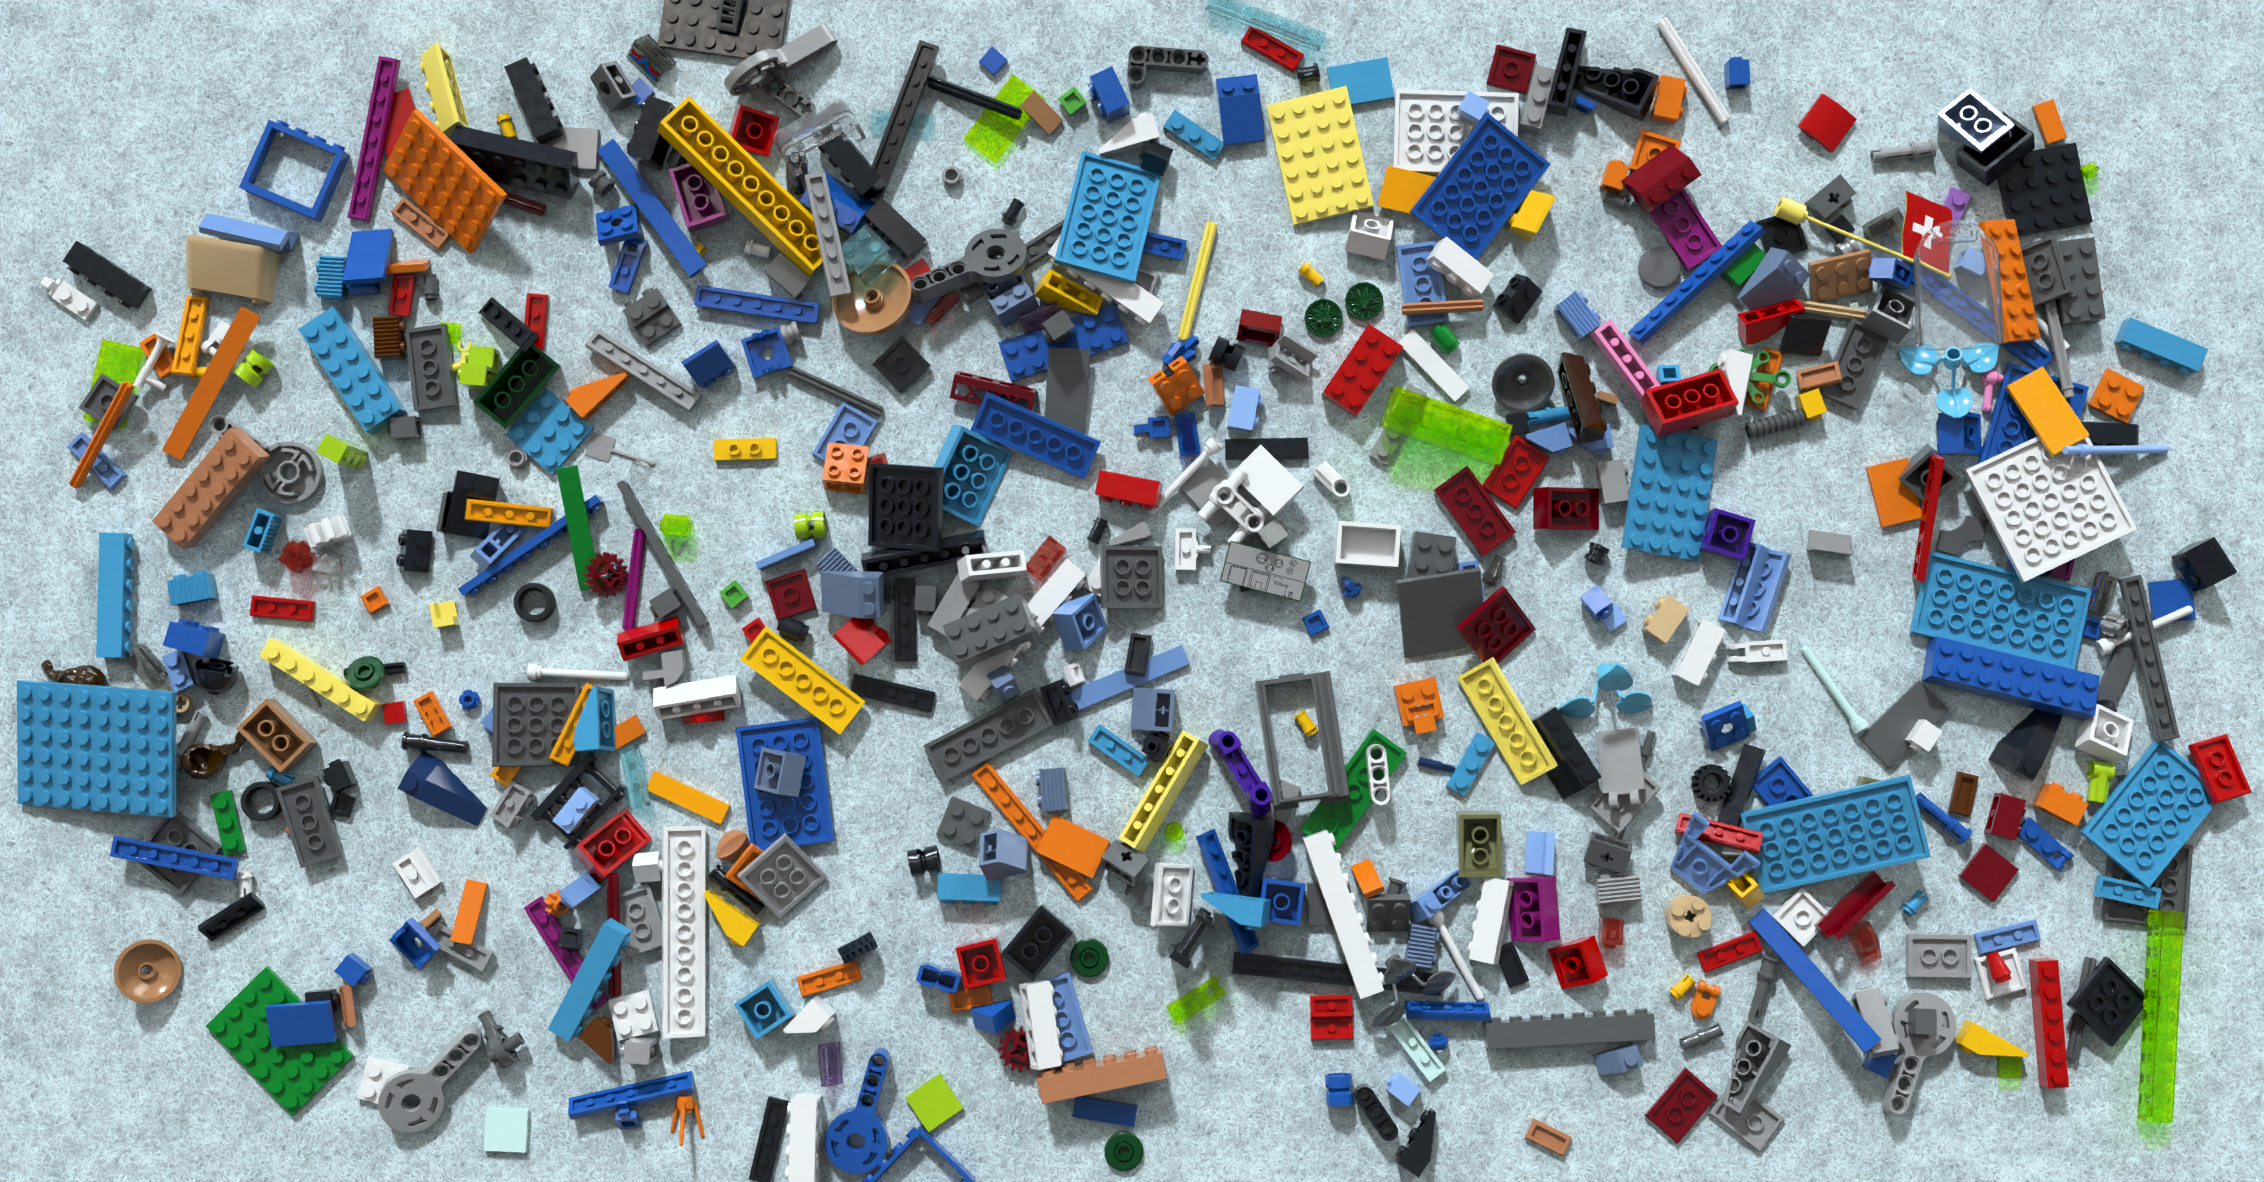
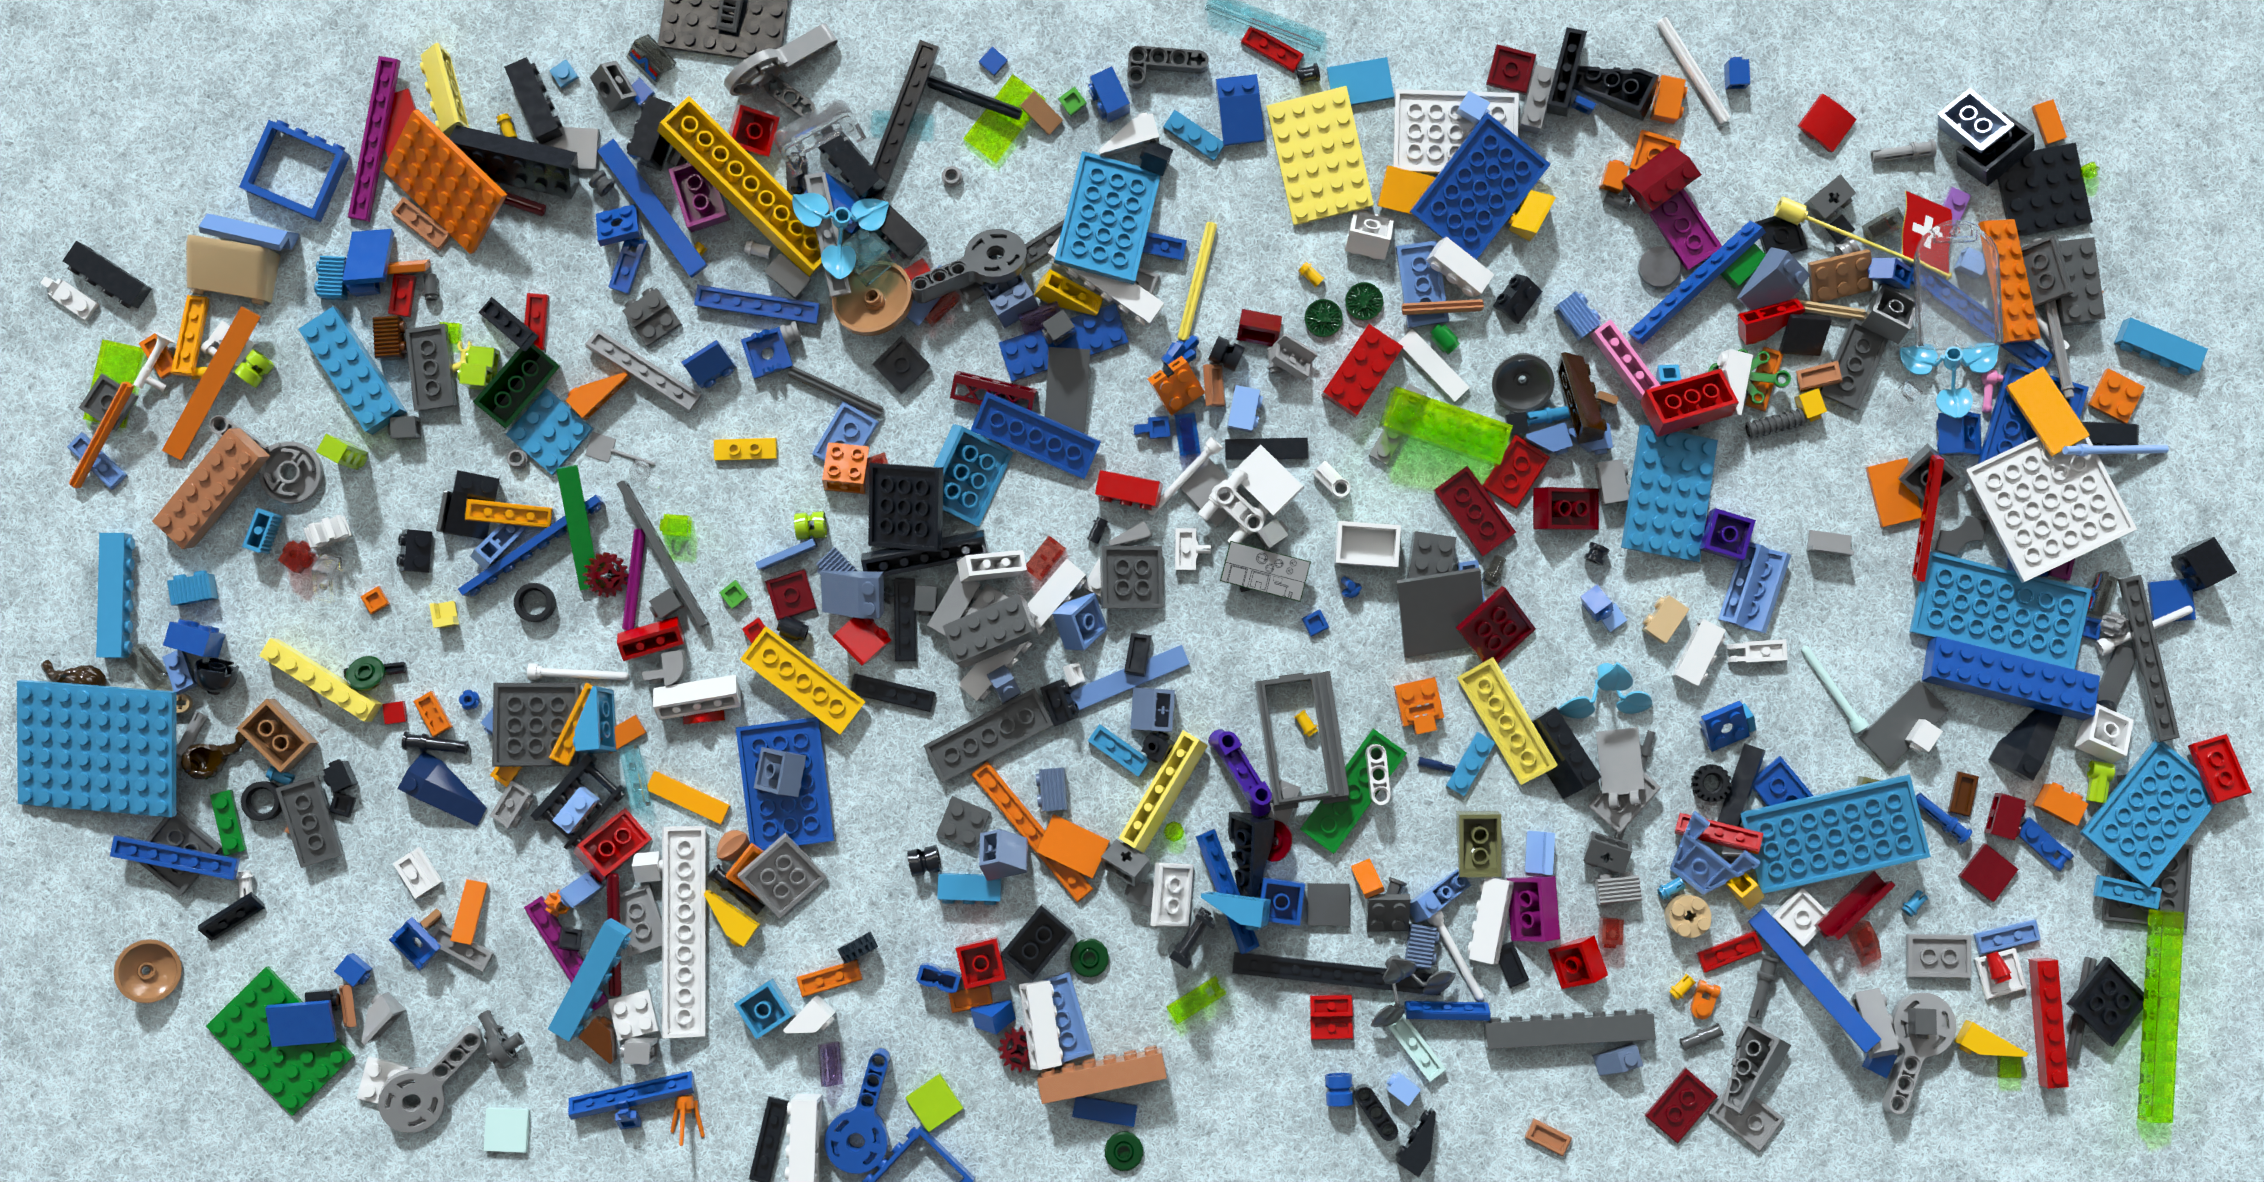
(282, 608): red tile -> none
(380, 1016): none -> light grey slope
(564, 73): none -> dark azure plate
(812, 208): none -> medium azure plant
(1012, 212): black pin -> none
(1343, 913): white brick -> none
(1438, 1042): blue plate -> none
(1670, 888): none -> dark azure pin

